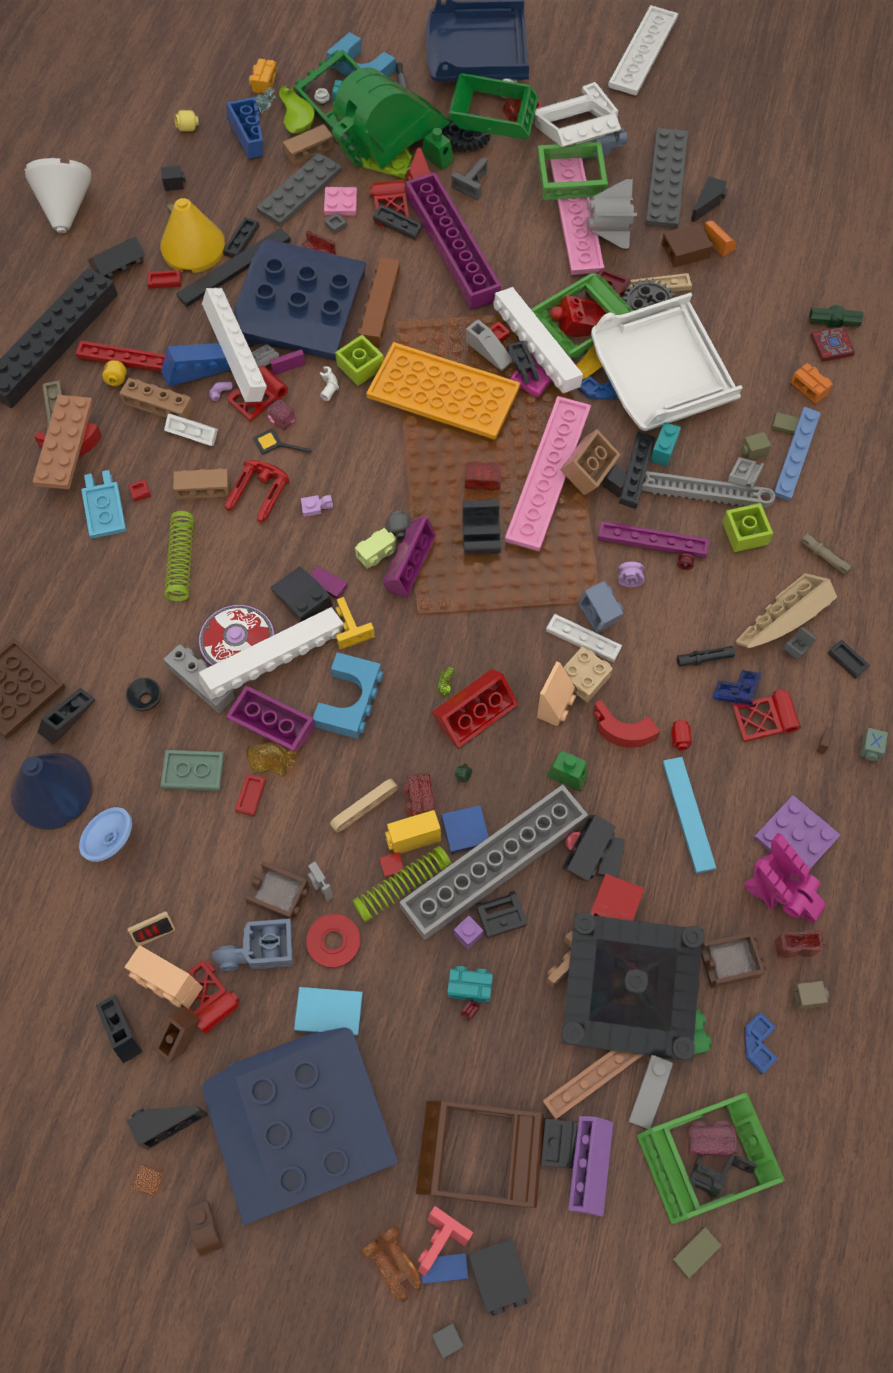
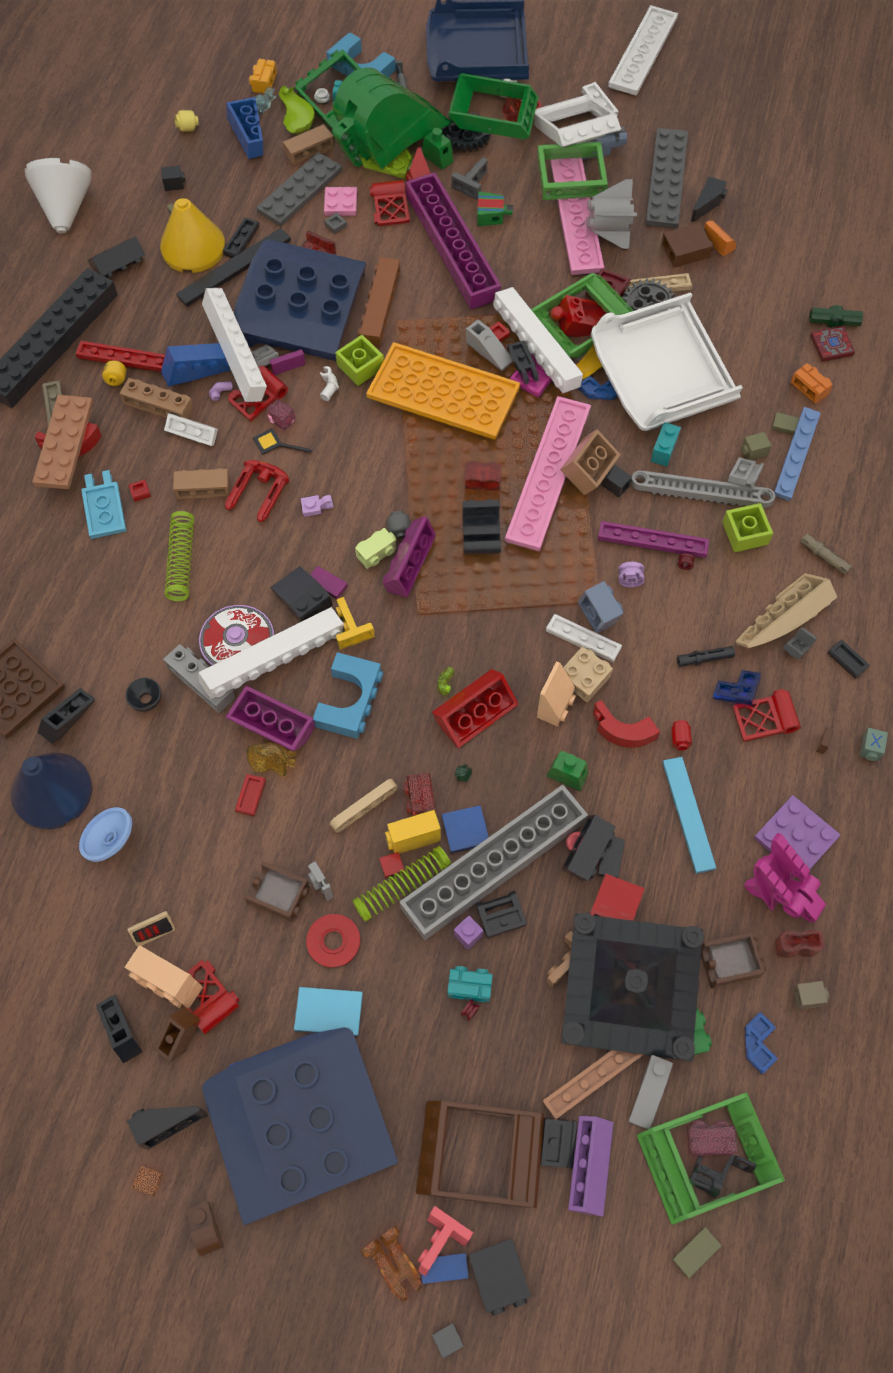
(164, 279): red tile -> none
(192, 770): sand green tile -> none
(264, 946): sand blue brick -> none
(397, 222): black tile -> none
(491, 209): none -> green torso
(636, 470): black tile -> none

